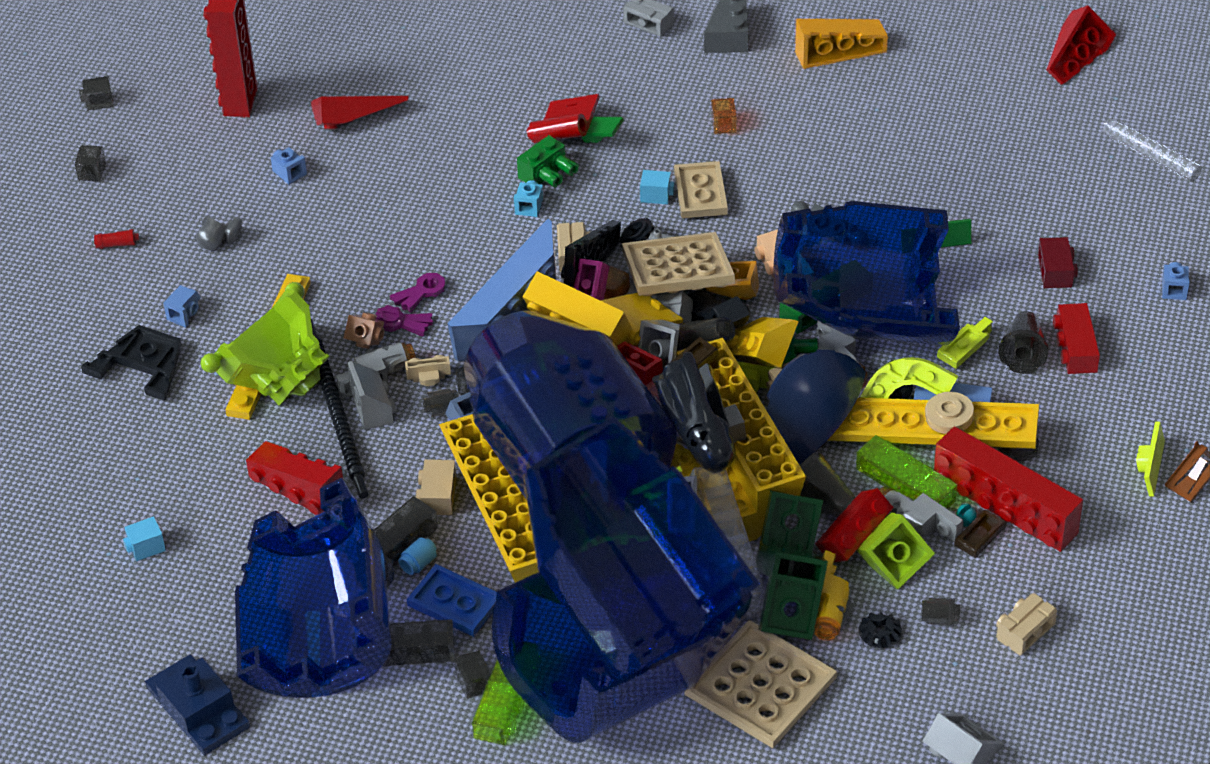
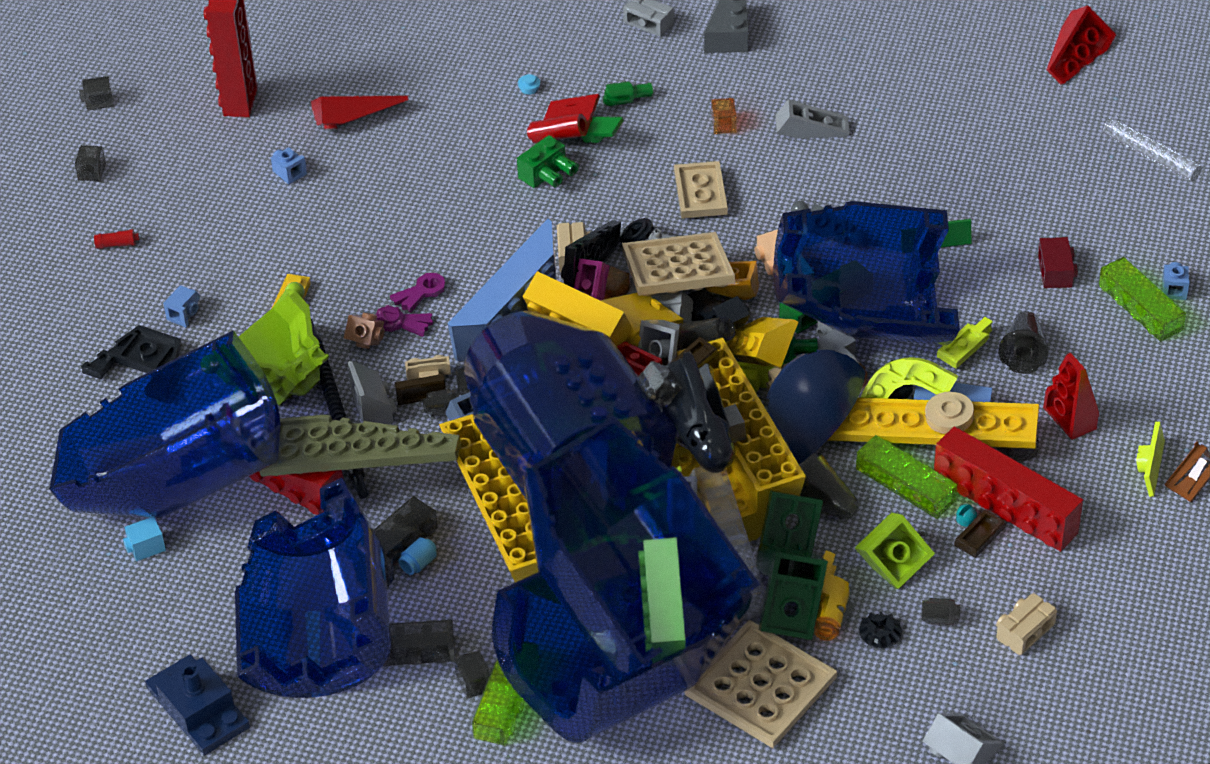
(171, 436): none -> clear blue windscreen
(213, 232): flat silver piece -> none
(328, 445): none -> olive wing
(384, 360): light grey plate -> none
(416, 389): none -> dark brown tile
(438, 485): tan brick -> none
(455, 597): blue plate -> none
(529, 84): none -> medium azure plate
(531, 193): medium azure brick -> none
(625, 93): none -> green arm
(656, 187): medium azure brick -> none
(659, 383): none -> clear smoke brick
(662, 596): none -> bright green brick
(806, 121): none -> light grey slope
(837, 40): light orange wedge -> none
(855, 524): red brick -> none
(924, 514): light grey plate -> none
(1072, 399): none -> red wedge
(1076, 338): red brick -> none
(1142, 299): none -> clear neon green brick

